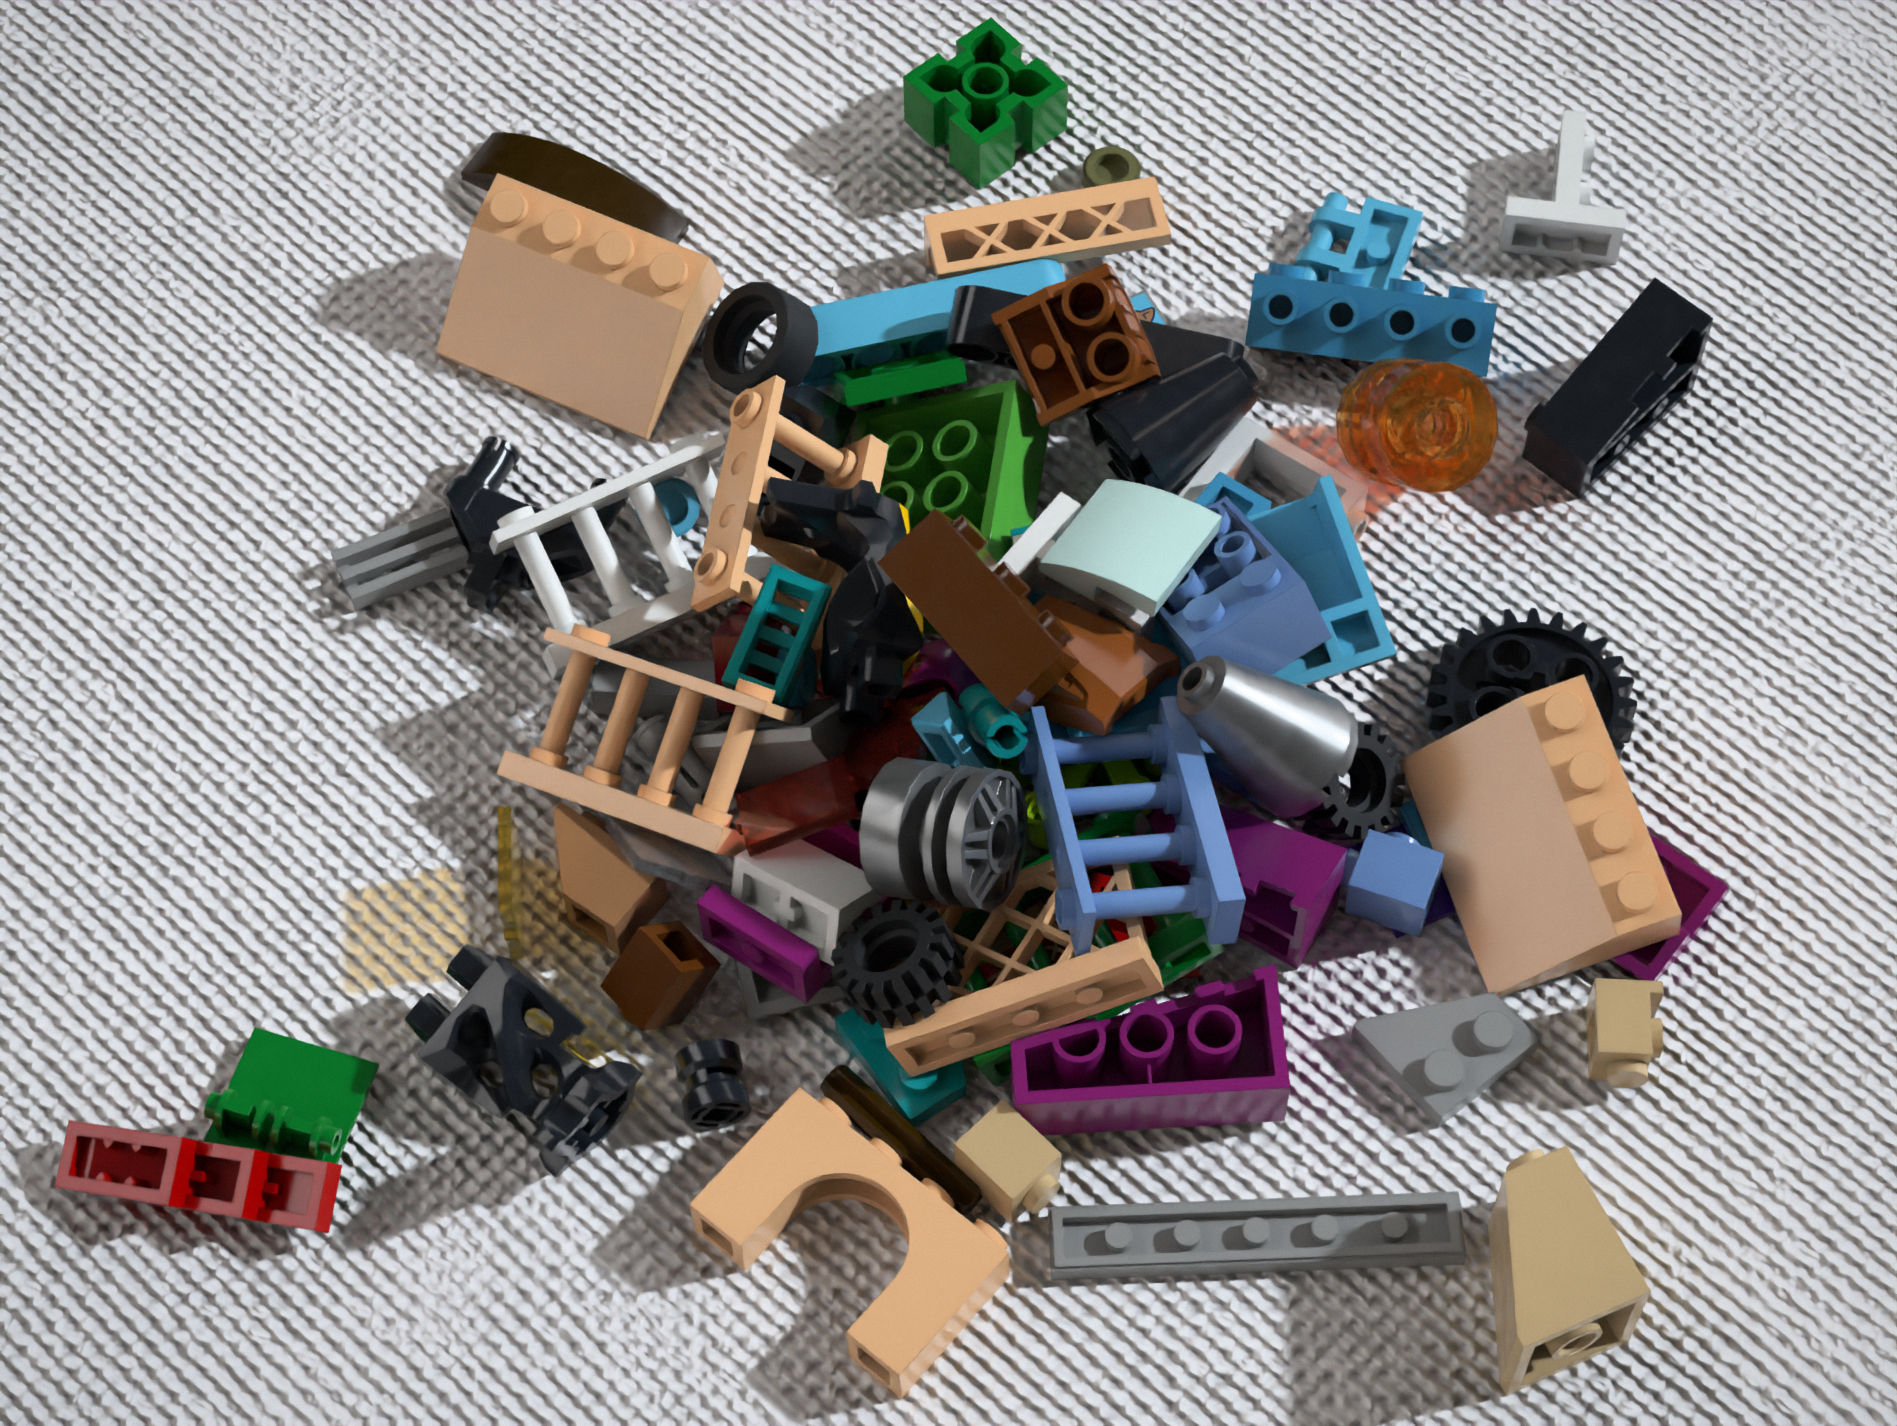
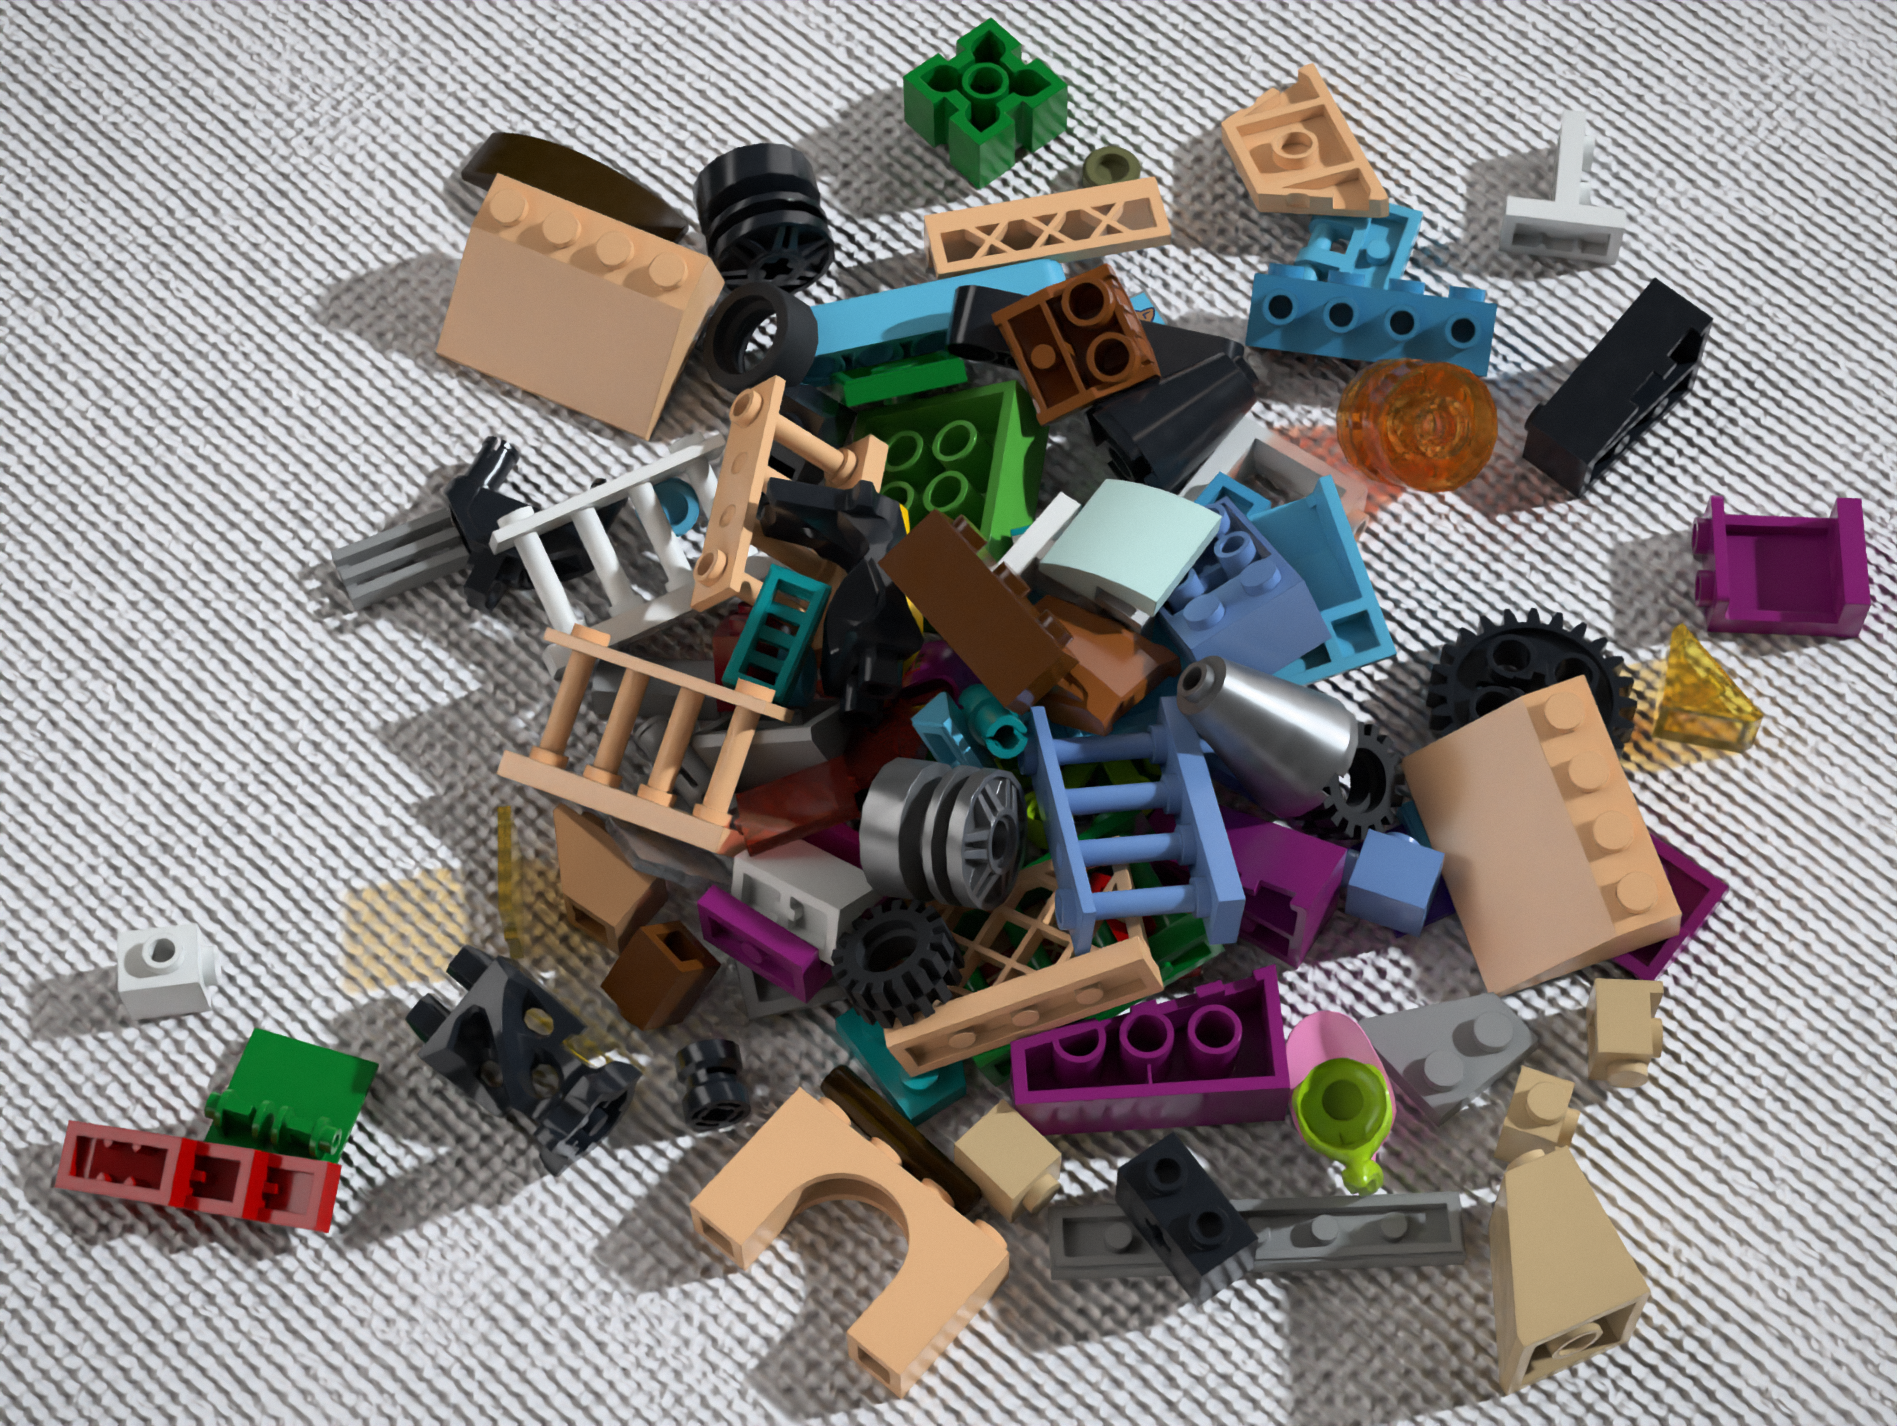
(166, 971): none -> white brick
(763, 218): none -> black wheel
(1186, 1218): none -> black brick
(1302, 154): none -> light nougat wing
(1340, 1096): none -> lime hair
(1537, 1116): none -> tan brick
(1700, 700): none -> clear yellow slope
(1782, 571): none -> magenta panel

